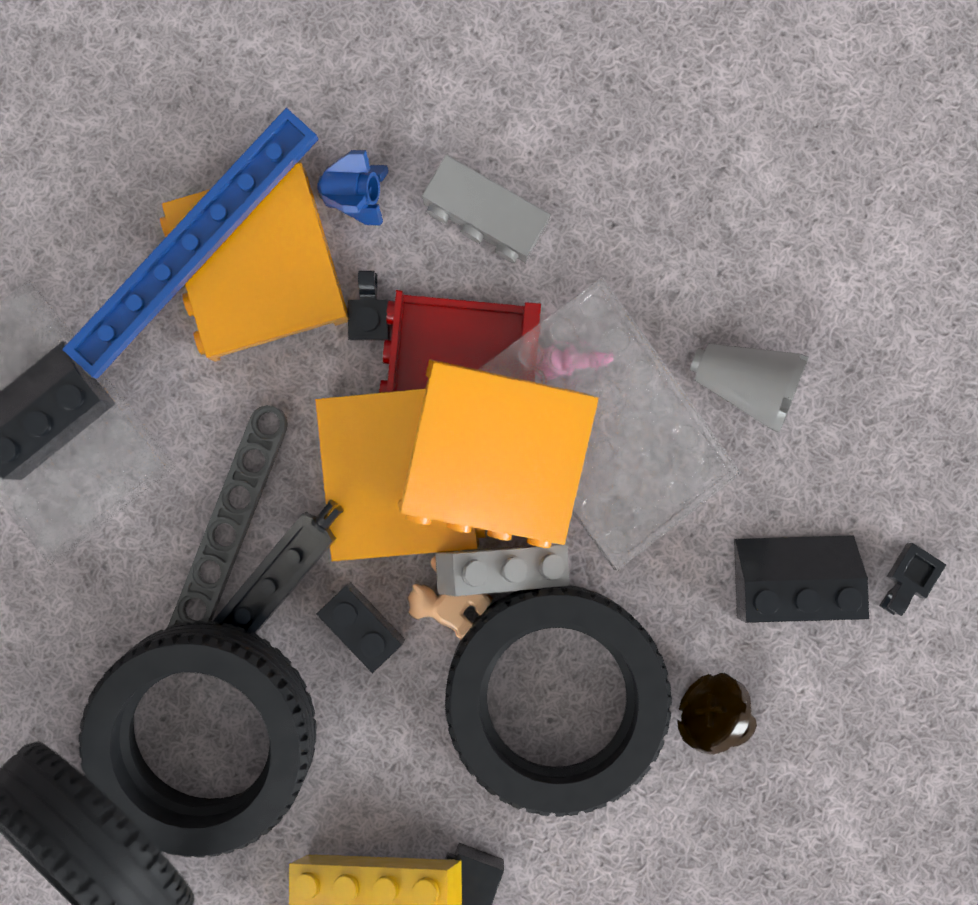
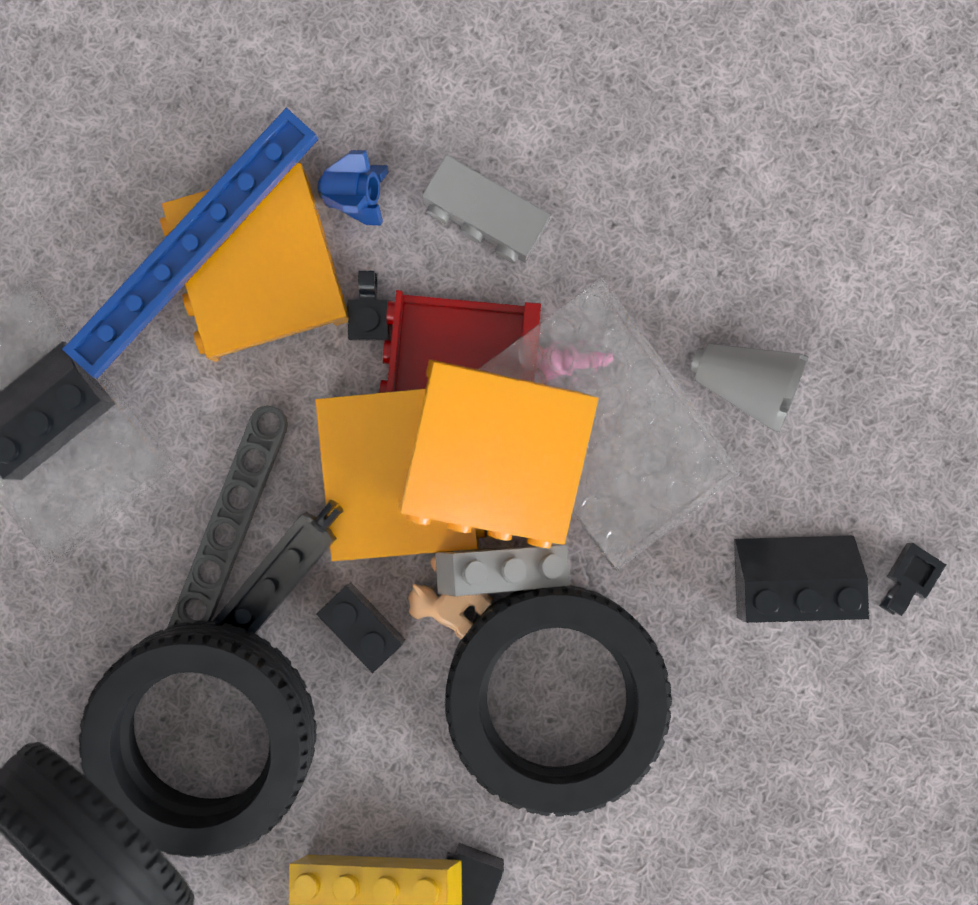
(716, 714): dark brown tile -> none

